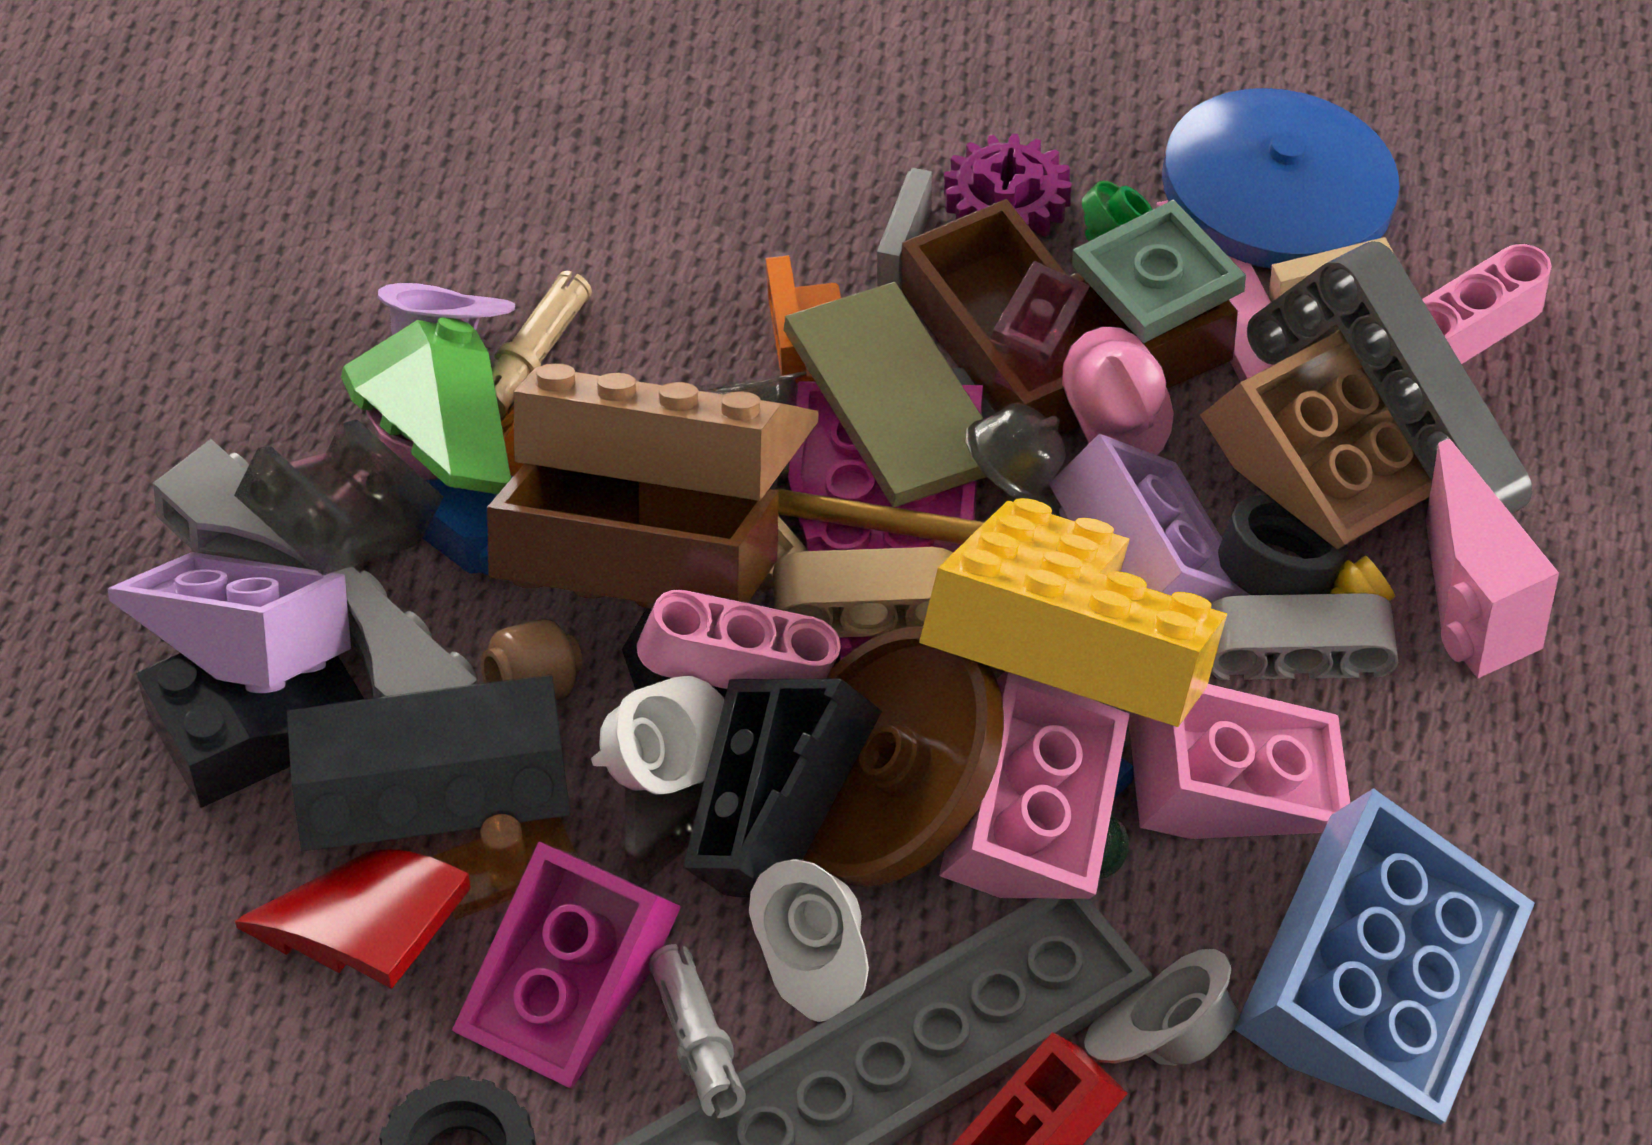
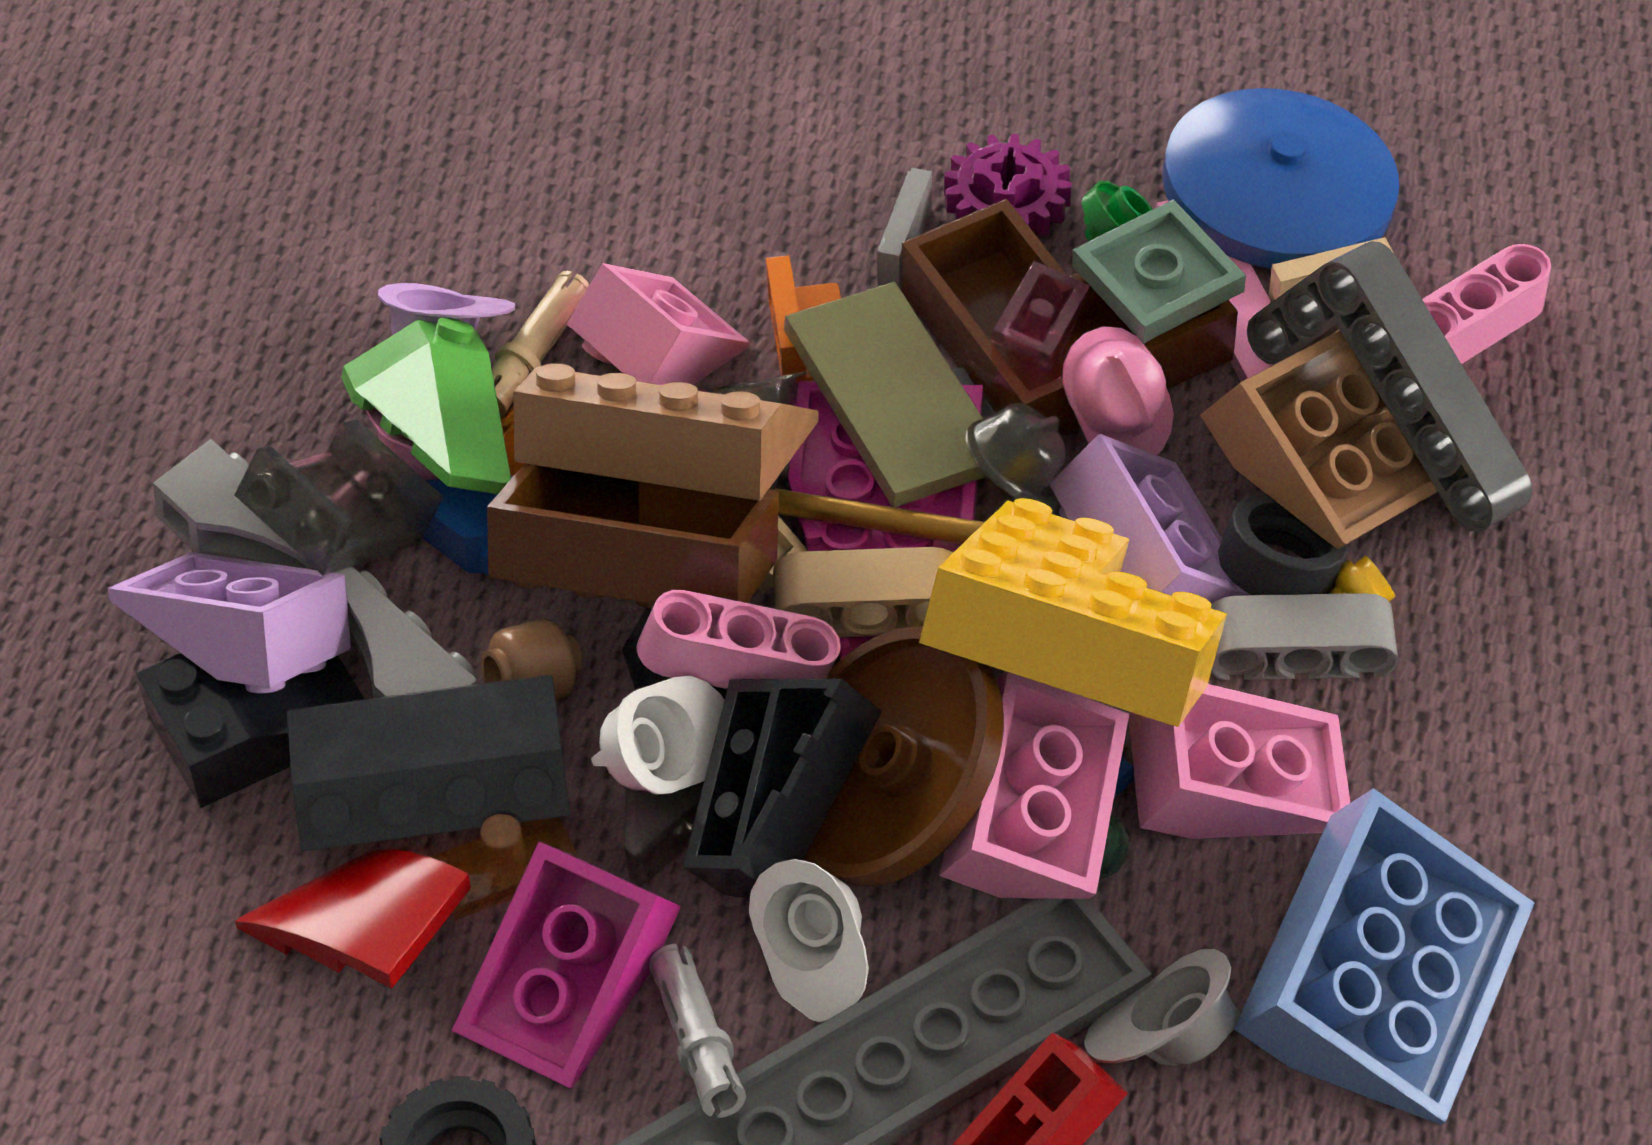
(652, 327): none -> bright pink slope
(1486, 570): bright pink slope -> none

